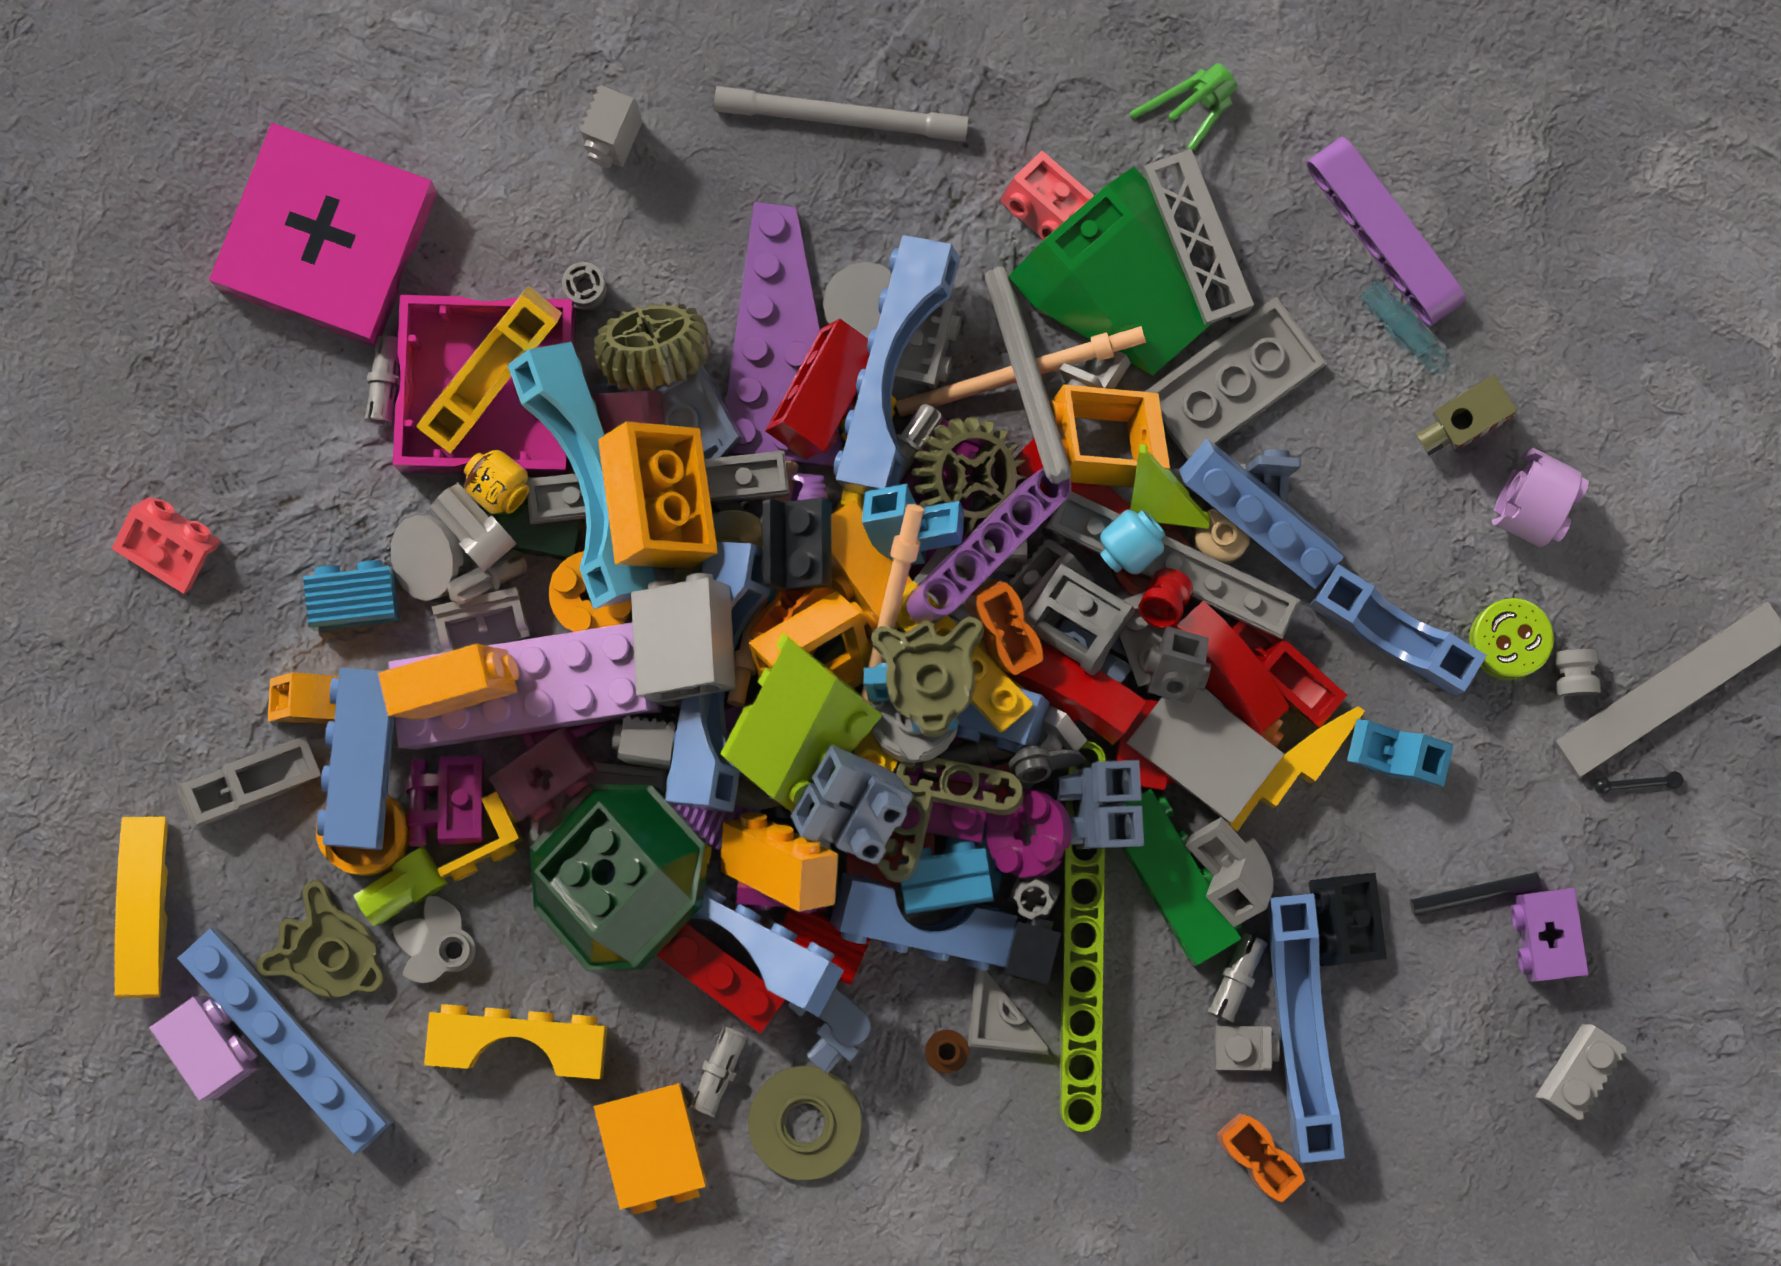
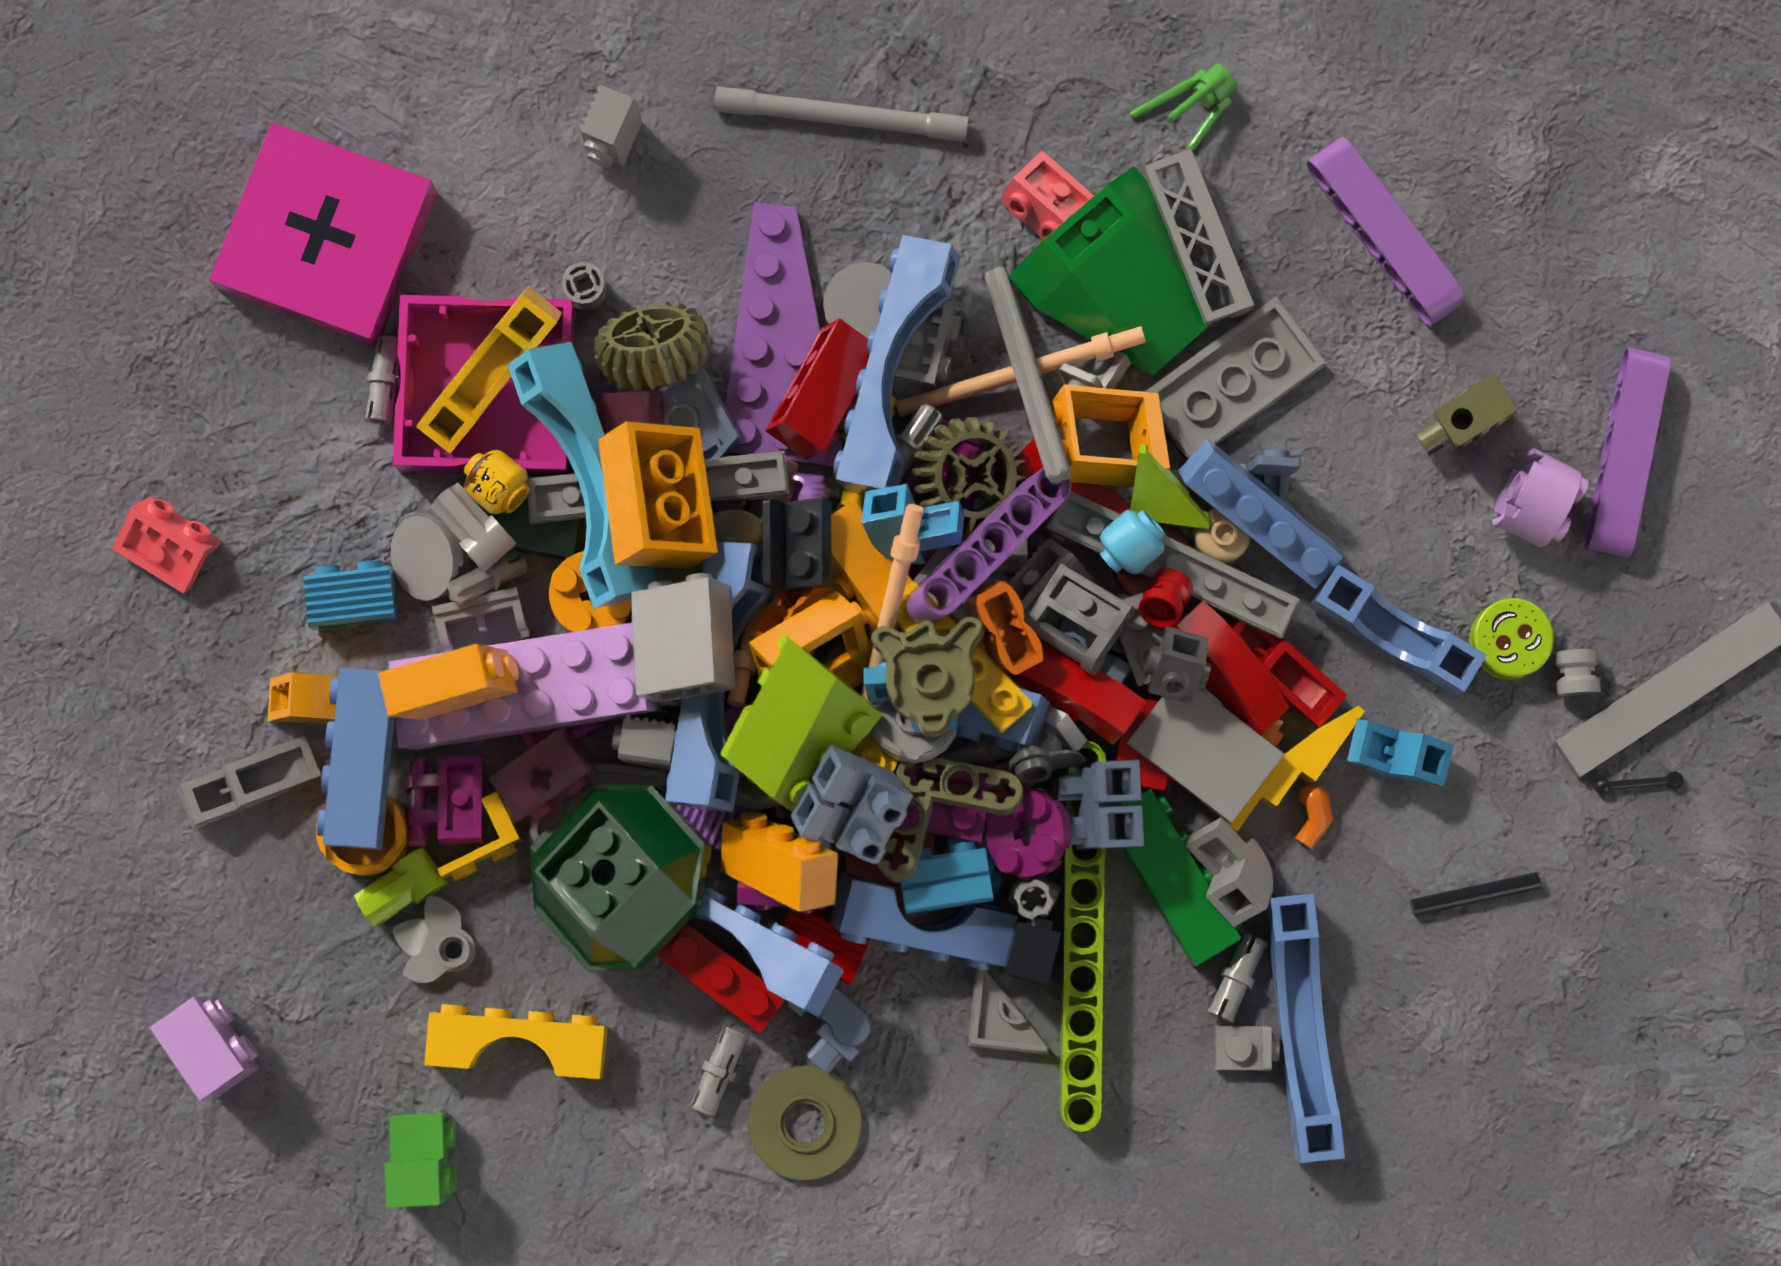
(140, 907): yellow slope -> none
(282, 1040): medium blue arch -> none
(326, 951): olive tile -> none
(420, 1160): none -> bright green brick
(651, 1148): light orange brick -> none
(936, 1041): reddish brown plate -> none
(1252, 1146): orange brick -> none
(1319, 815): none -> orange arm
(1348, 919): black bracket -> none
(1398, 318): clear light blue pin -> none
(1550, 911): medium lavender brick -> none
(1581, 1072): light grey brick -> none
(1627, 452): none -> medium lavender beam

